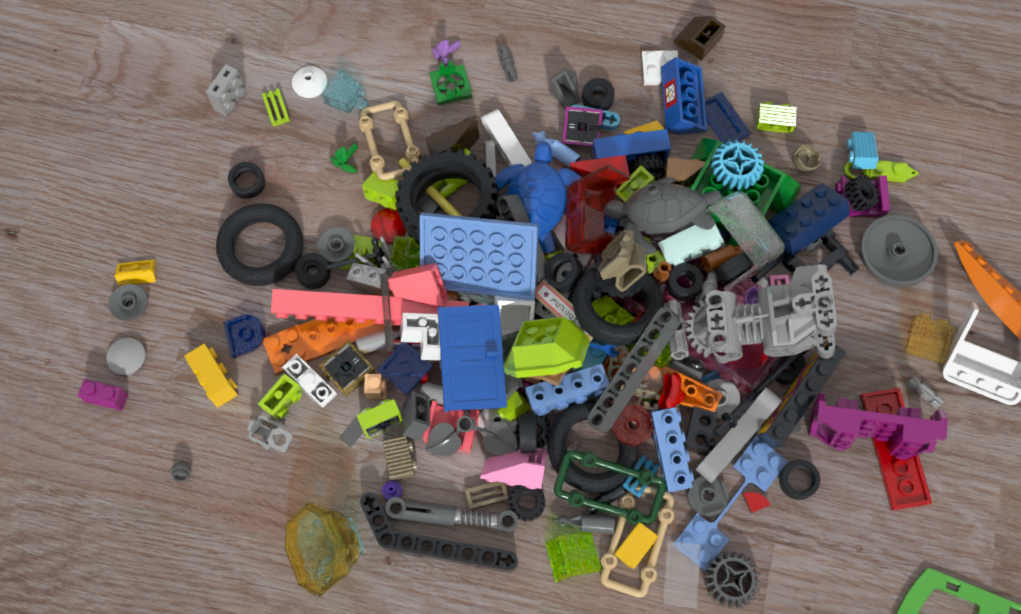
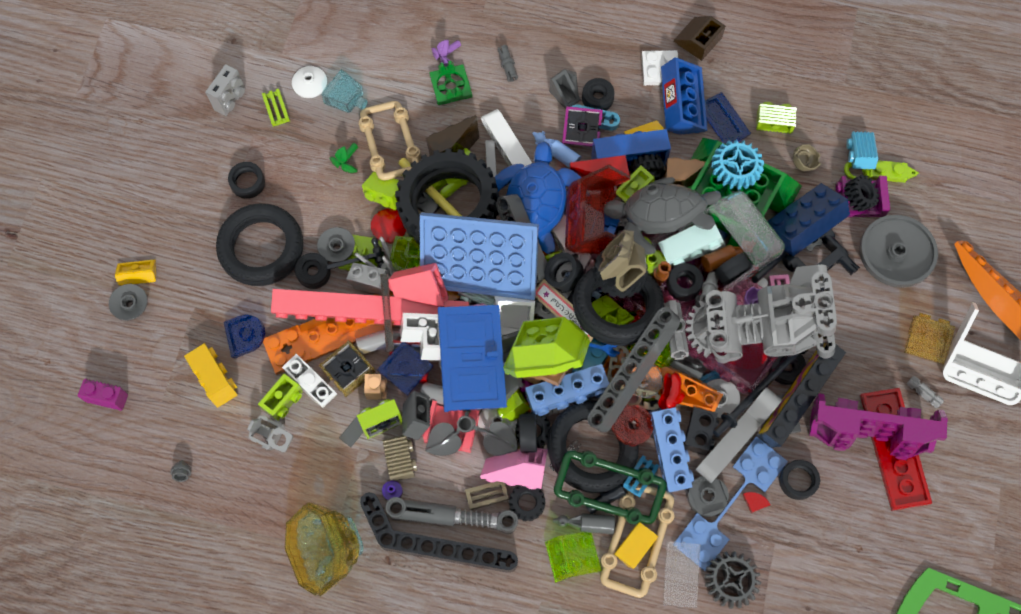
(126, 356): light grey dish -> none

